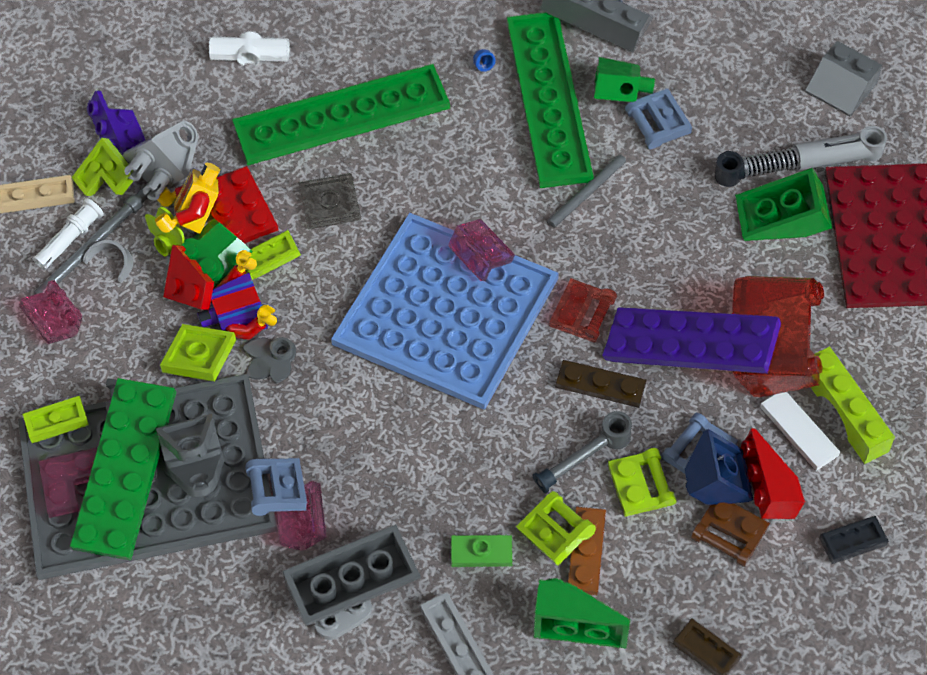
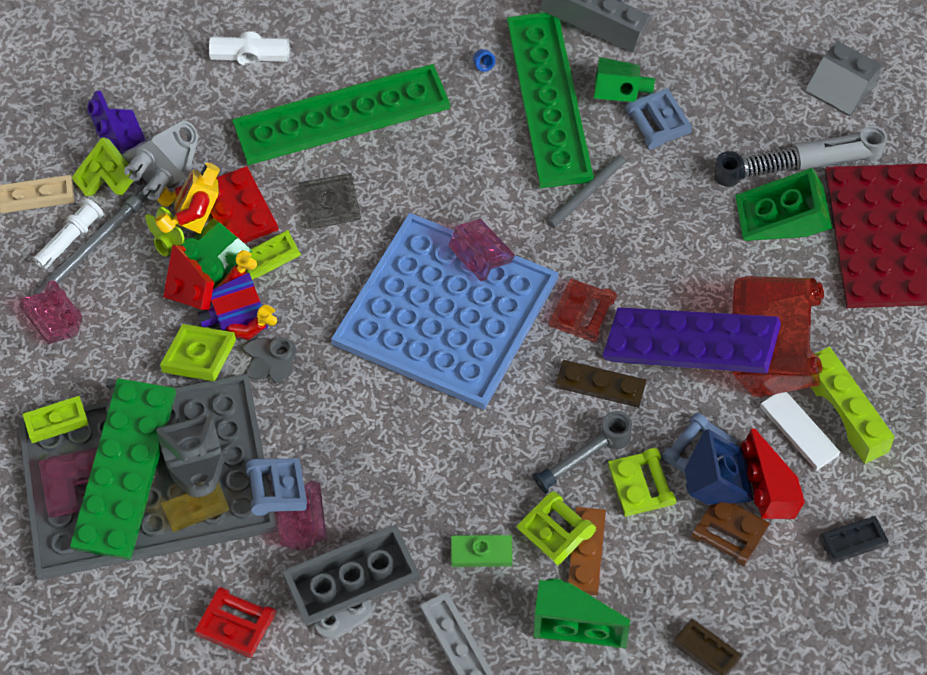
(106, 244): light grey helmet -> none
(189, 510): none -> clear yellow plate
(230, 629): none -> red plate

